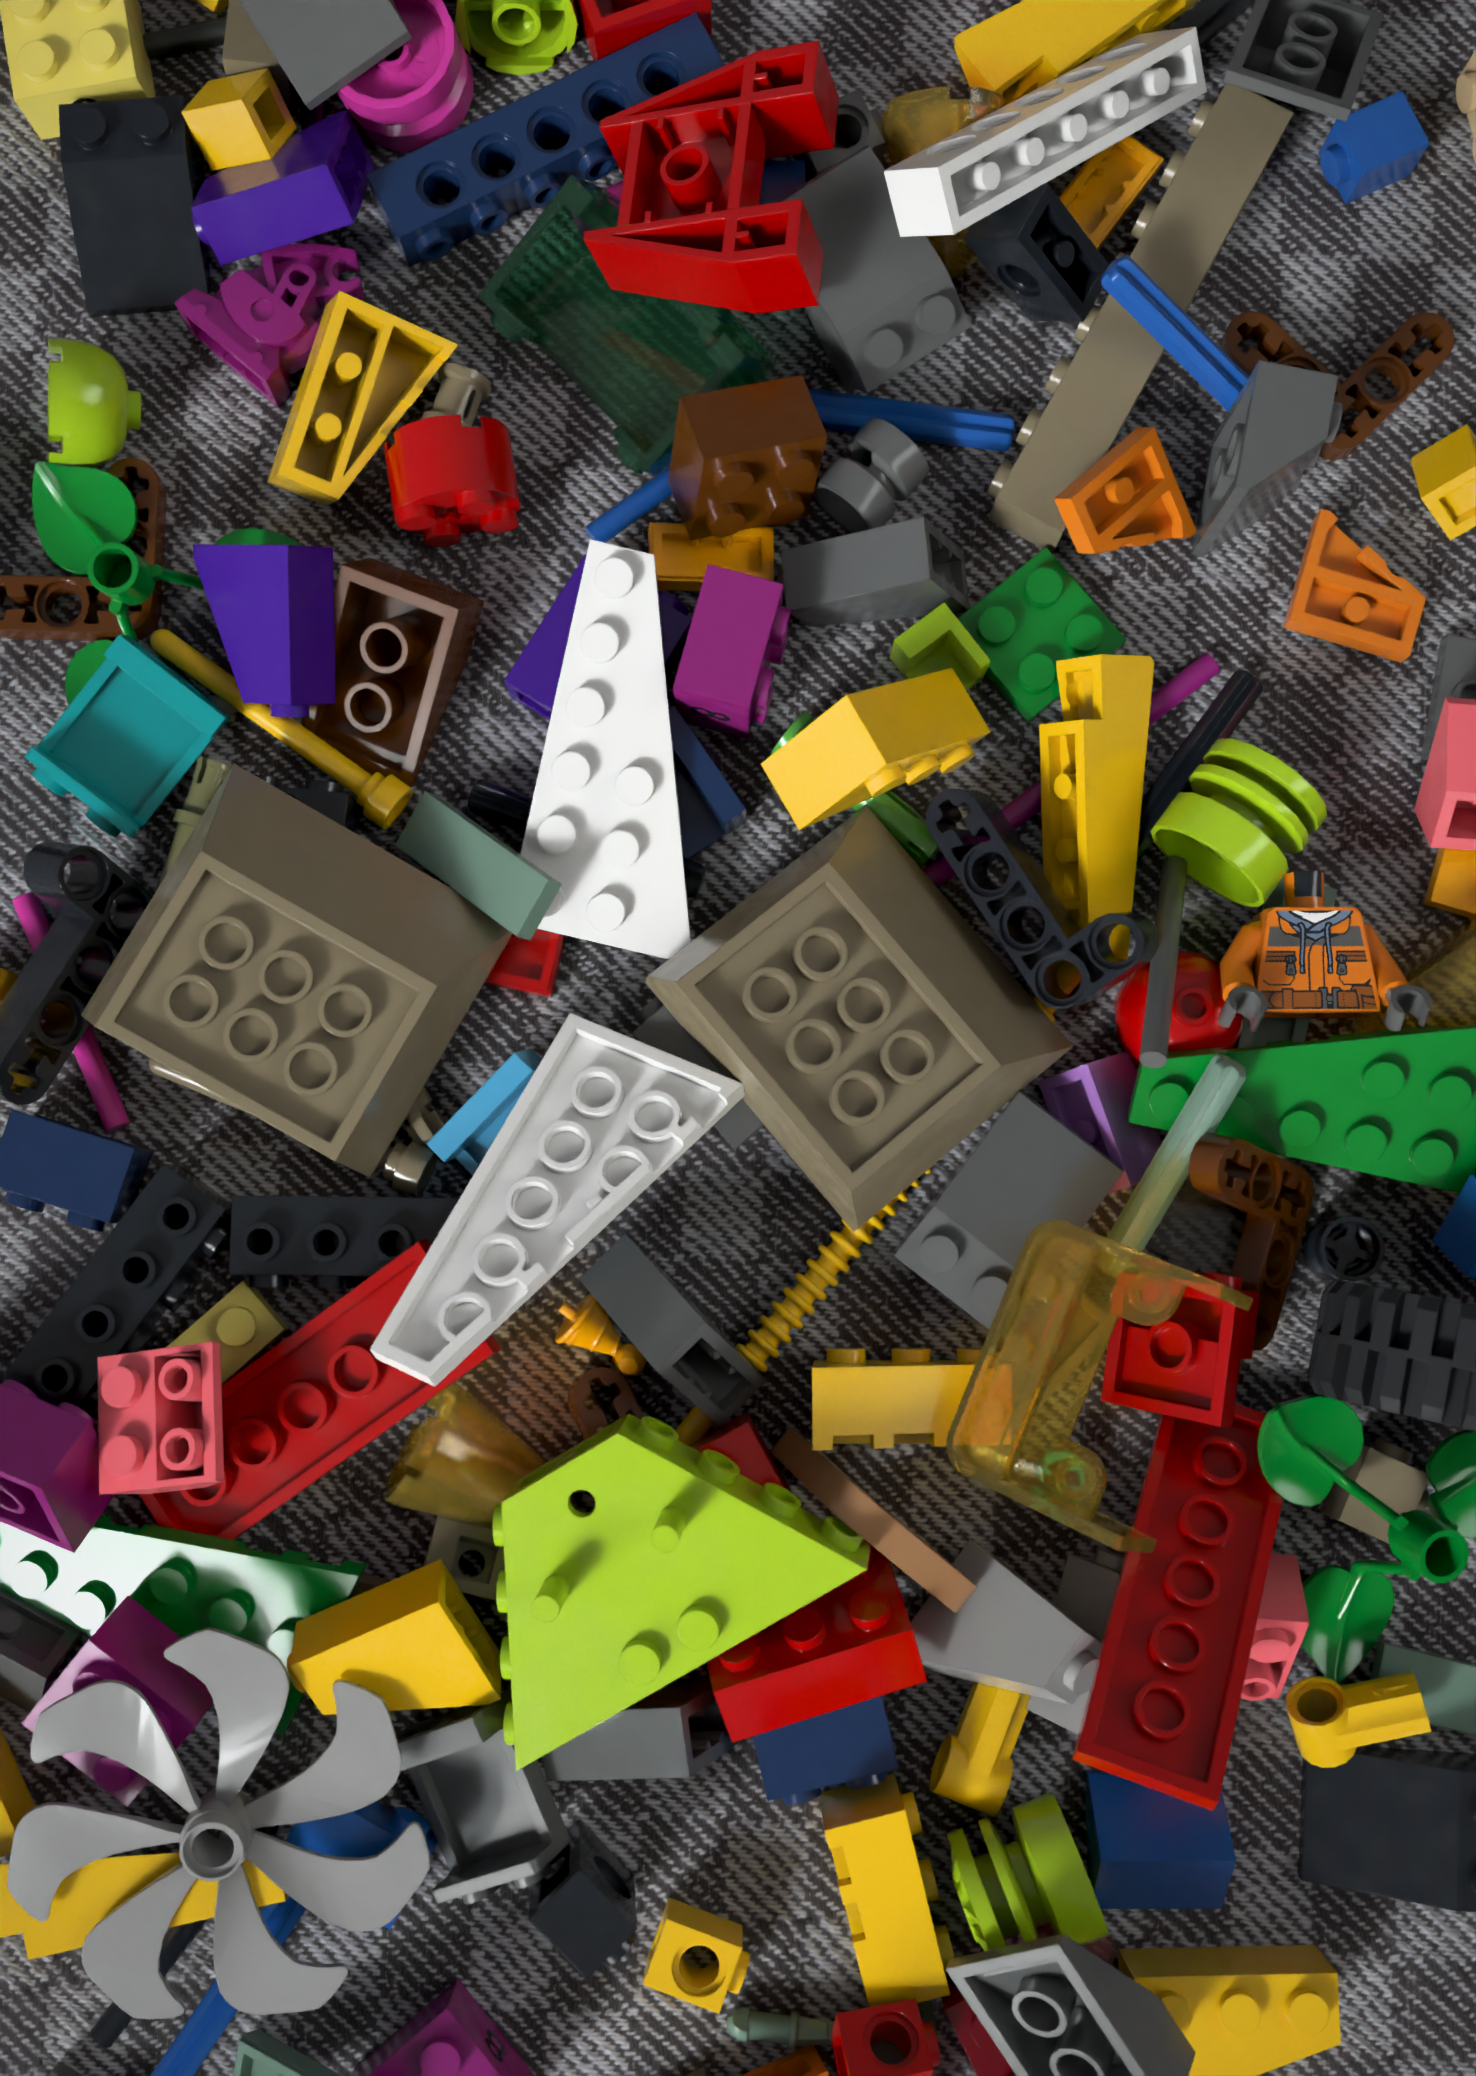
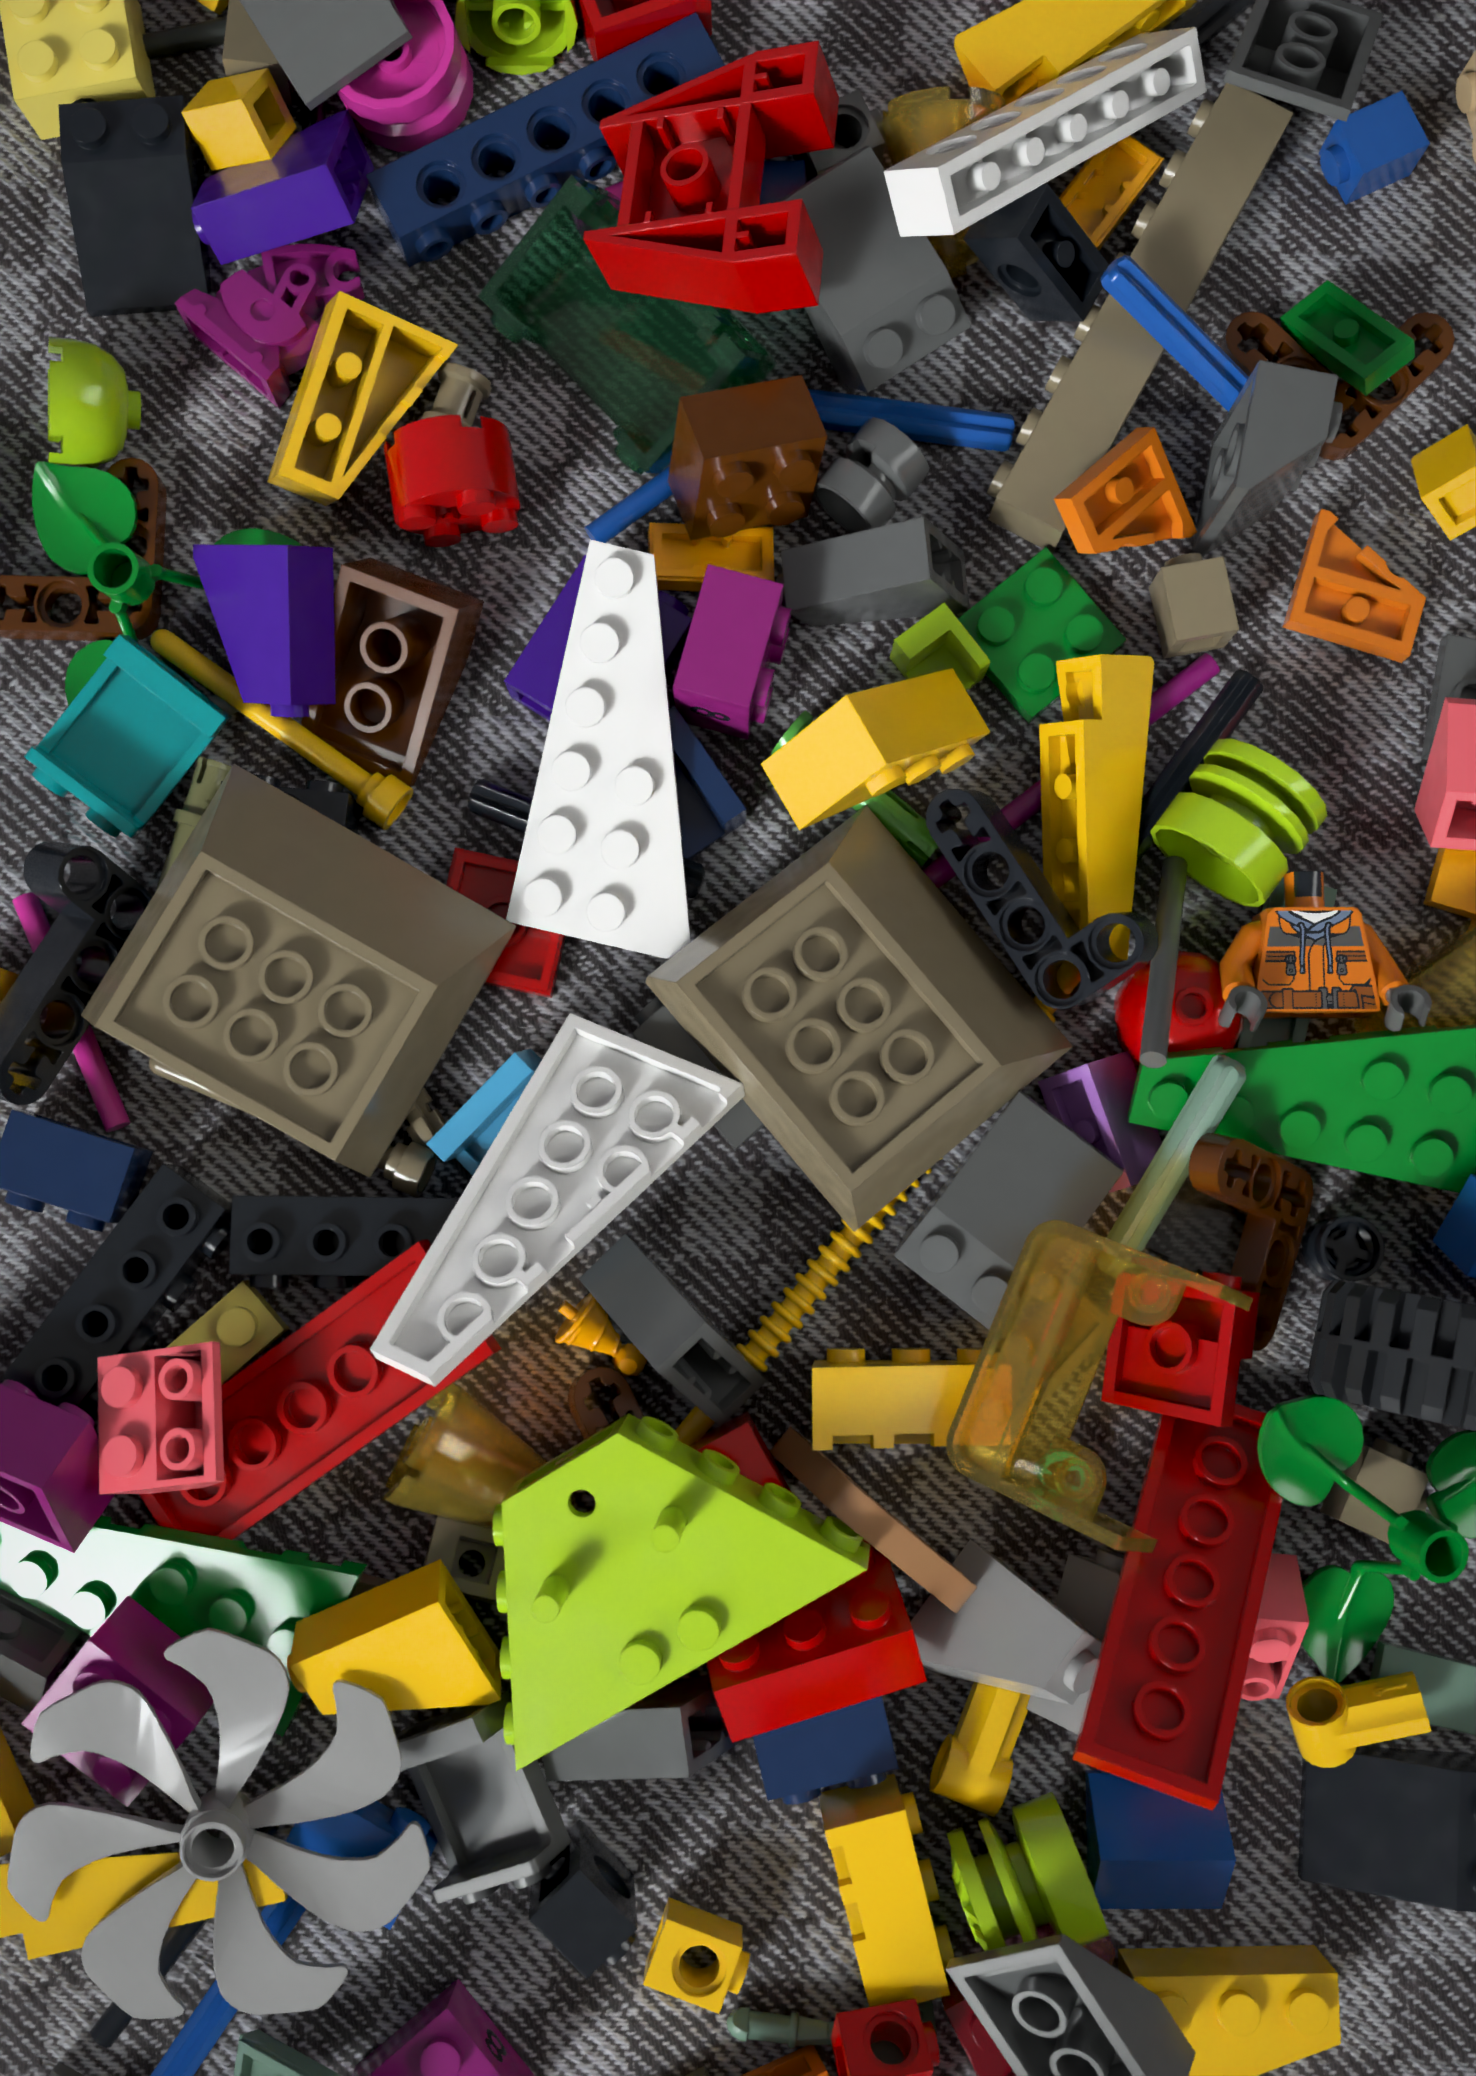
(478, 865): sand green tile -> none
(1193, 605): none -> dark tan brick
(1348, 337): none -> green plate

